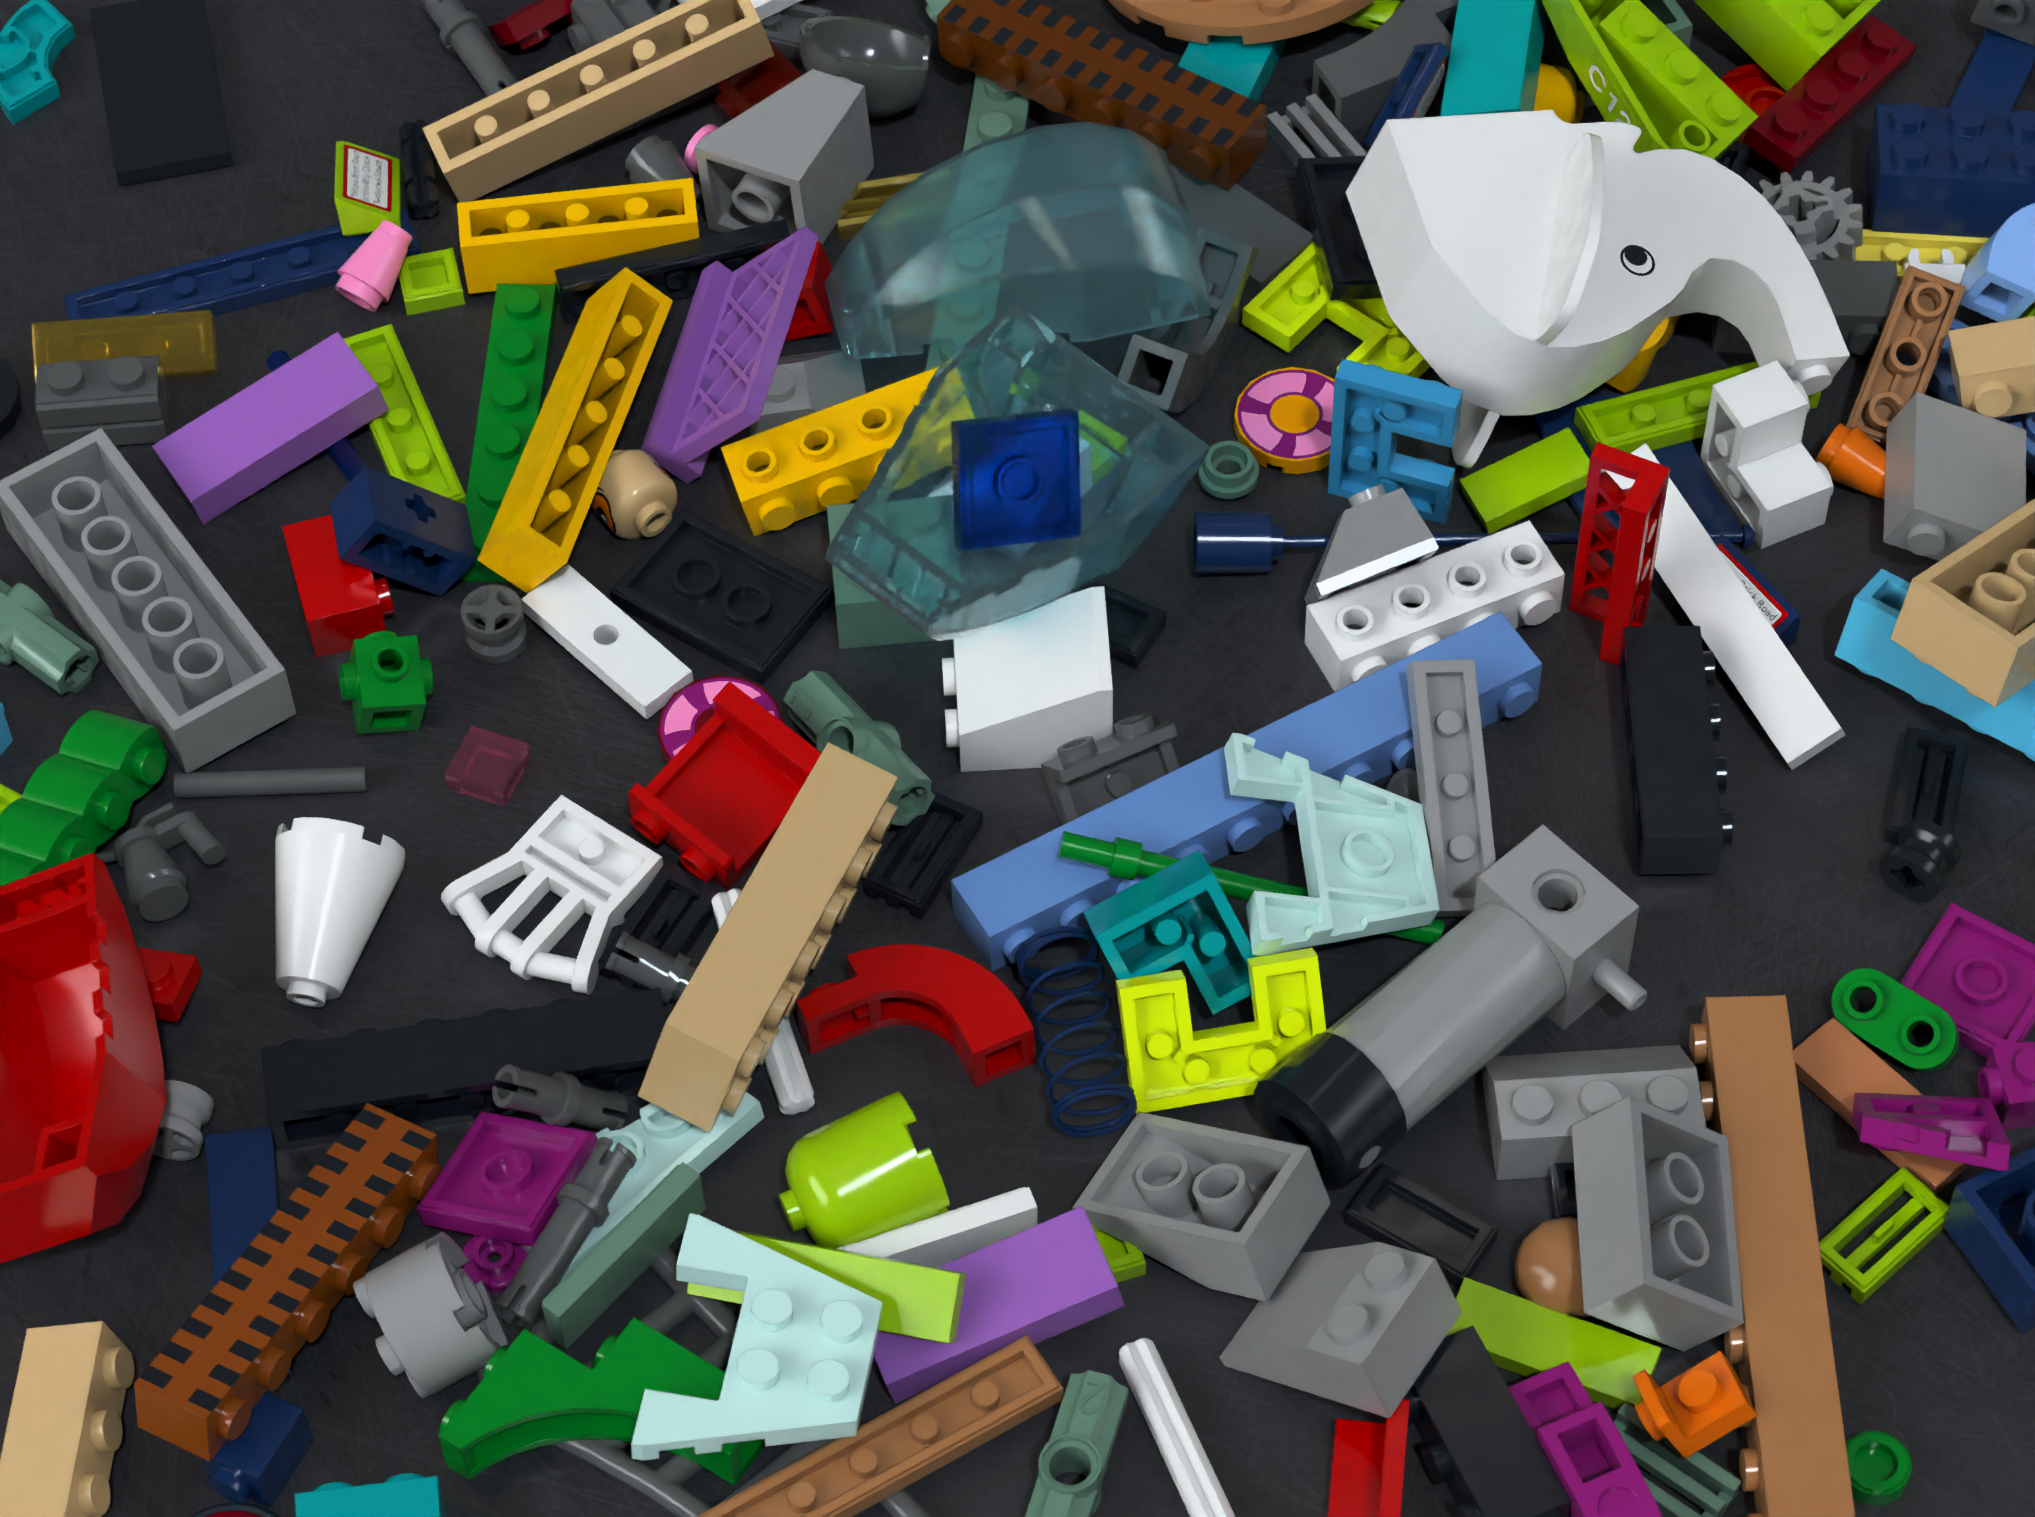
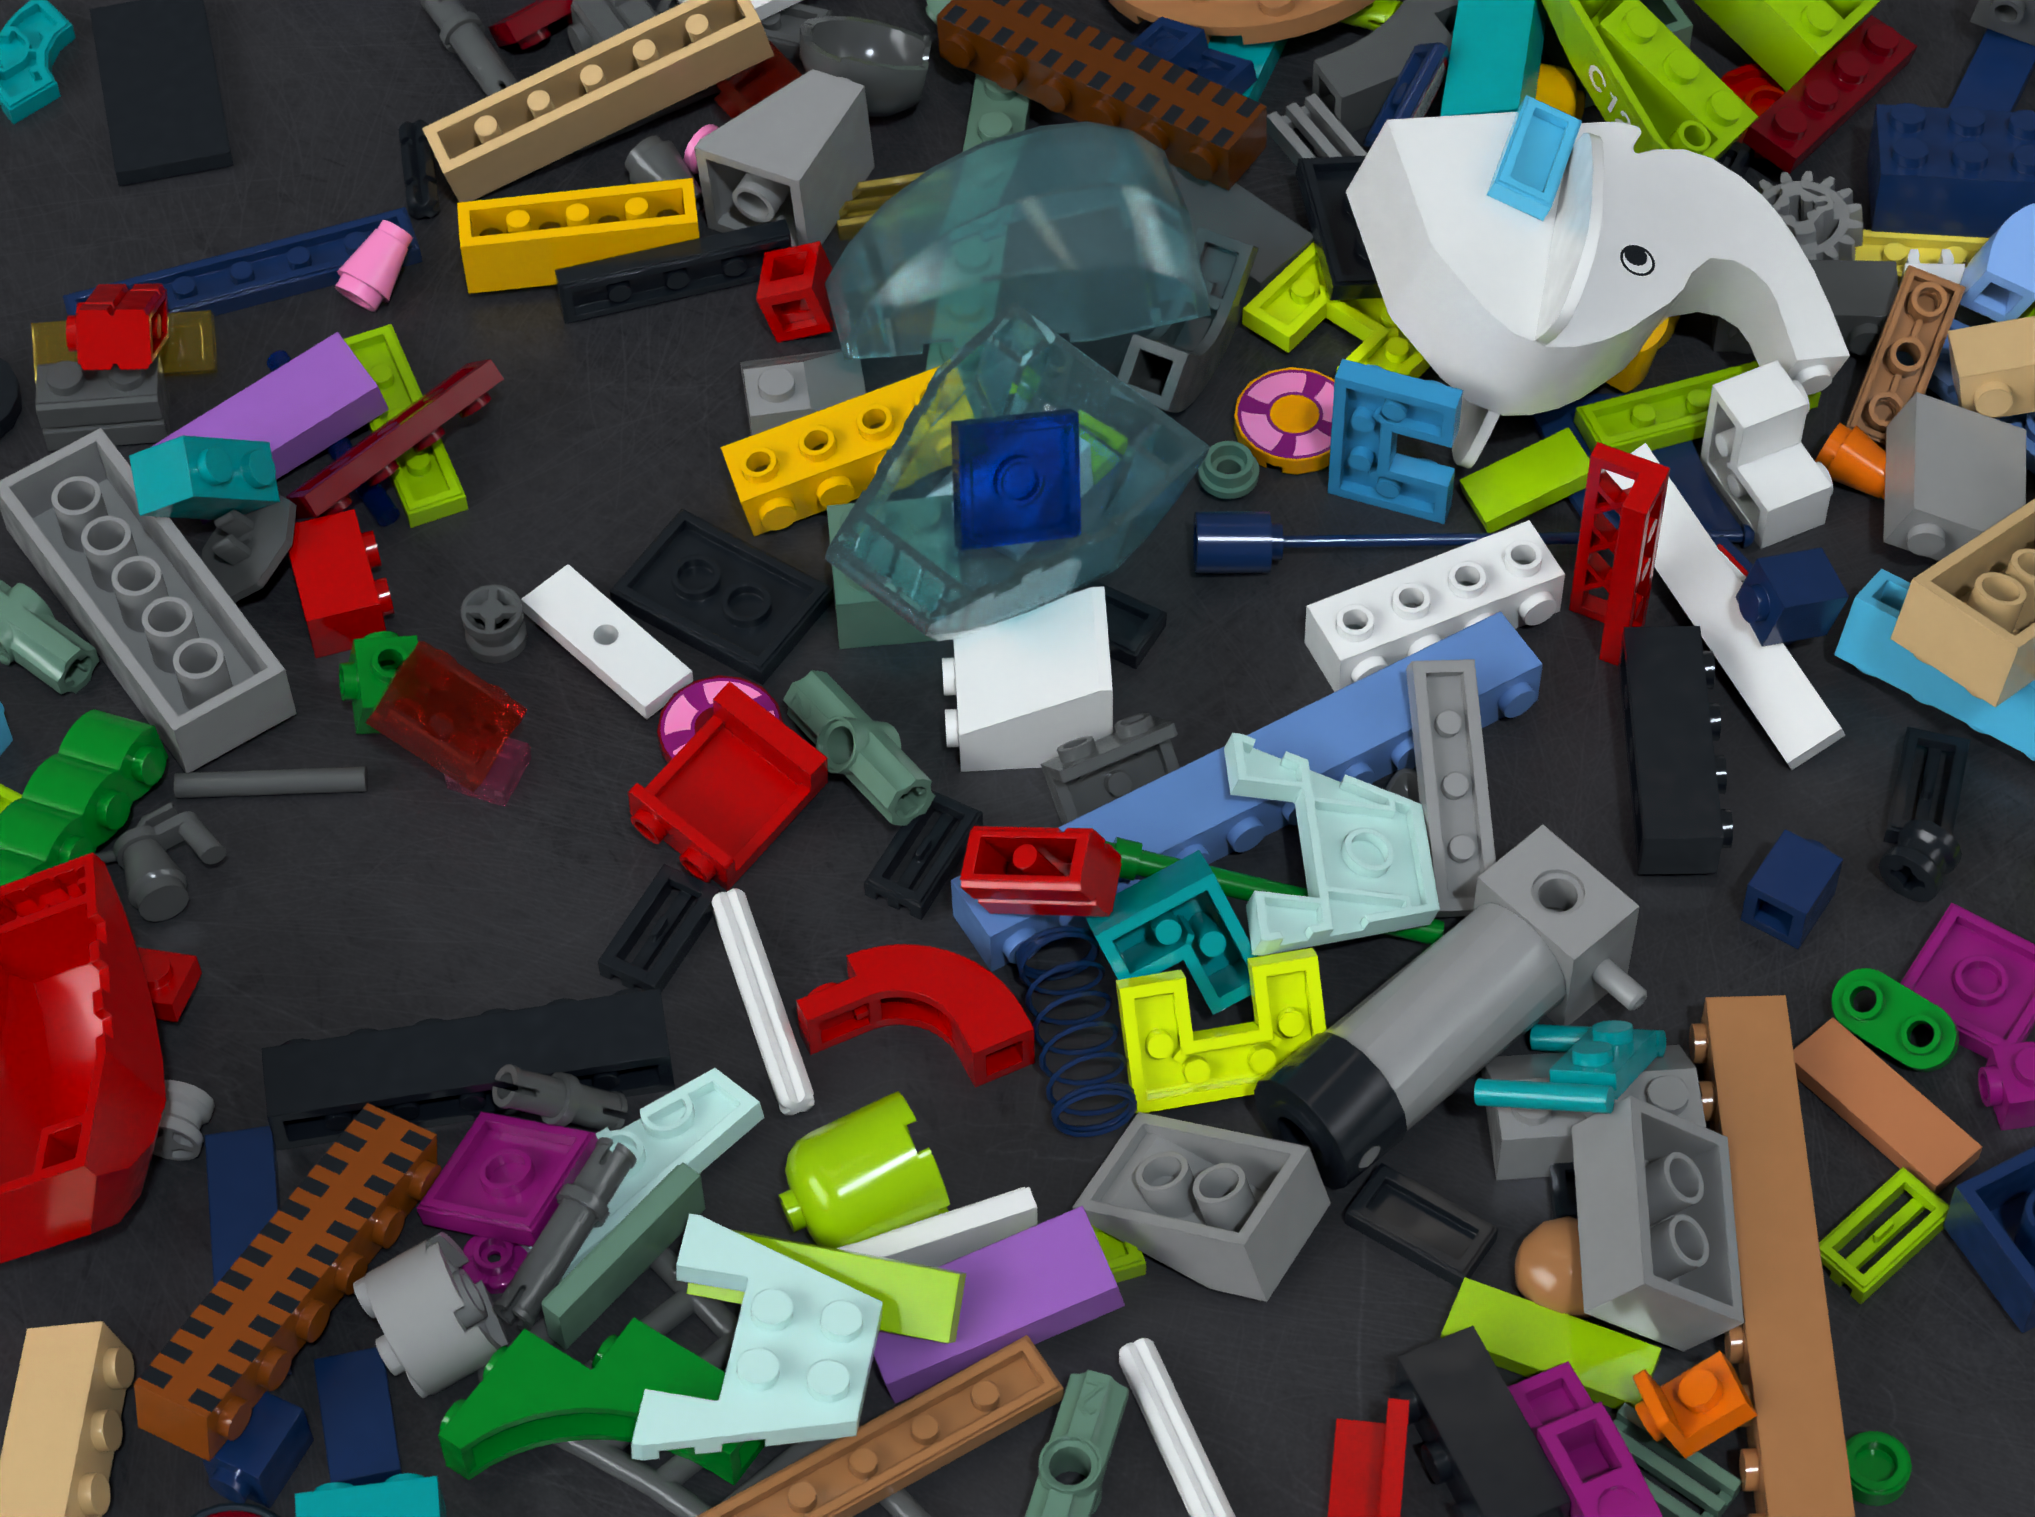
(119, 327): none -> red brick
(204, 477): none -> teal brick
(249, 547): none -> dark grey piece
(327, 903): white cone -> none
(357, 1417): none -> dark blue tile
(366, 188): slope -> none
(403, 531): dark blue brick -> none
(414, 427): none -> dark red plate
(430, 282): lime tile -> none
(446, 715): none -> clear red bracket
(509, 403): green plate -> none
(575, 431): yellow brick -> none
(577, 859): white plate -> none
(634, 494): tan head -> none
(654, 967): dark grey pin -> none
(727, 354): medium lavender fence -> none
(771, 940): tan brick -> none
(1041, 871): none -> red brick
(1189, 49): none -> dark blue slope
(1349, 1325): light grey slope -> none
(1371, 541): light grey slope -> none
(1534, 158): none -> medium azure tile
(1588, 1077): none -> teal plate
(1791, 596): none -> dark blue brick
(1791, 888): none -> dark blue brick
(1933, 1126): magenta wing -> none

